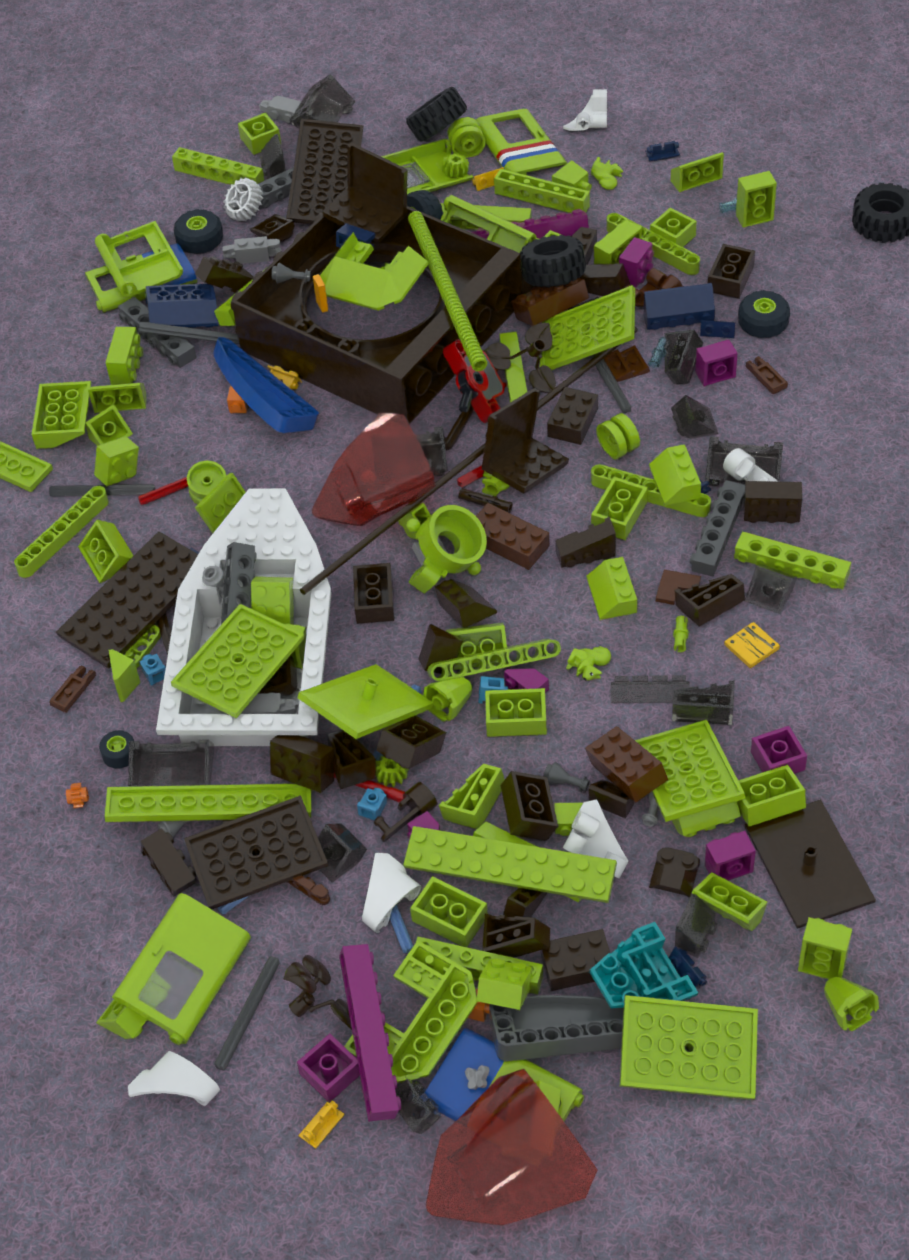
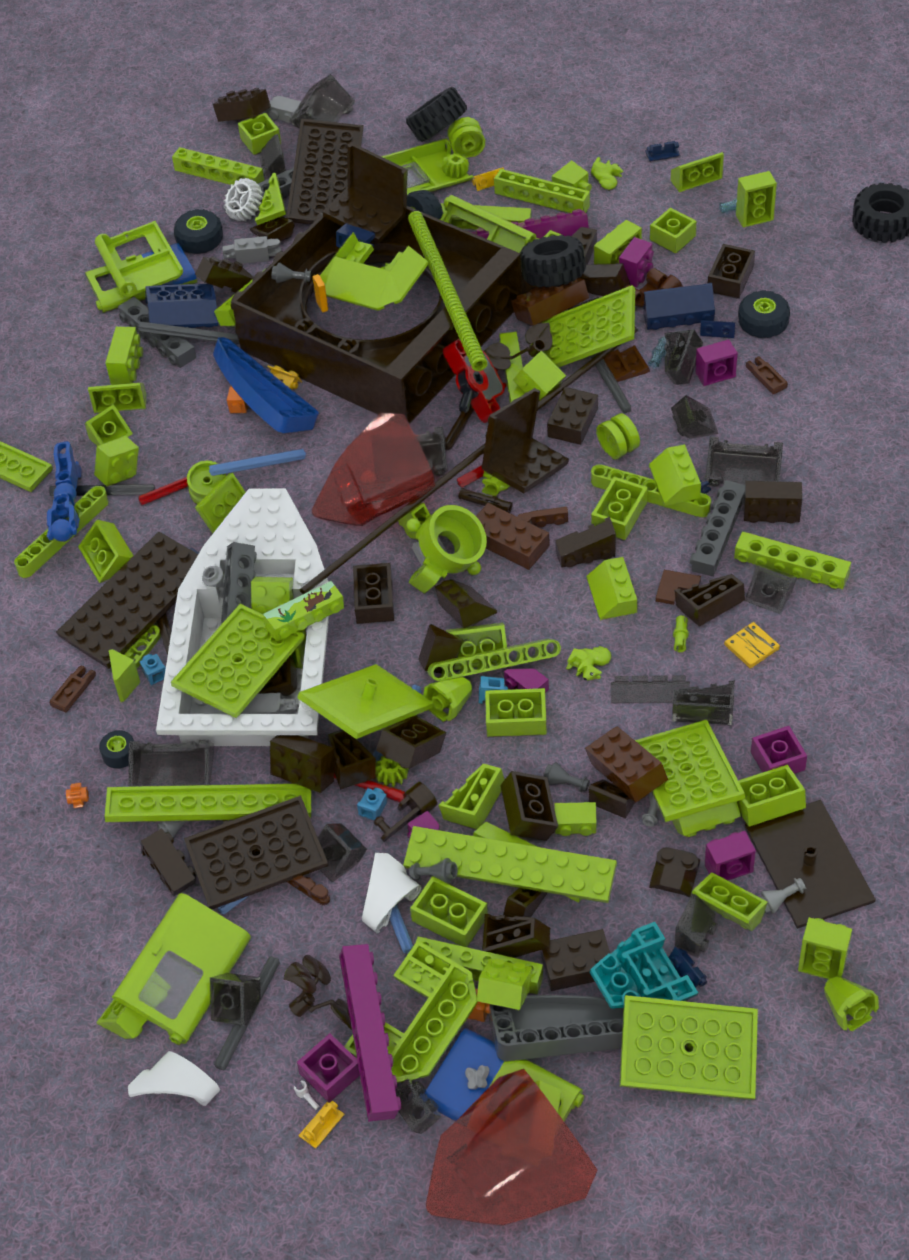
(60, 413): lime slope -> none
(64, 495): none -> blue piece
(234, 997): none -> clear smoke slope
(241, 104): none -> dark brown brick
(257, 462): none -> medium blue axle
(272, 202): none -> lime wing
(303, 611): none -> lime brick
(304, 1093): none -> white hand
(443, 870): none -> dark grey piece
(523, 155): lime piece -> none
(539, 374): none -> lime slope
(546, 516): none -> reddish brown hinge
(593, 115): white panel -> none
(594, 837): white panel -> none
(663, 248): lime beam -> none
(743, 467): white piece -> none
(776, 897): none -> light grey piece

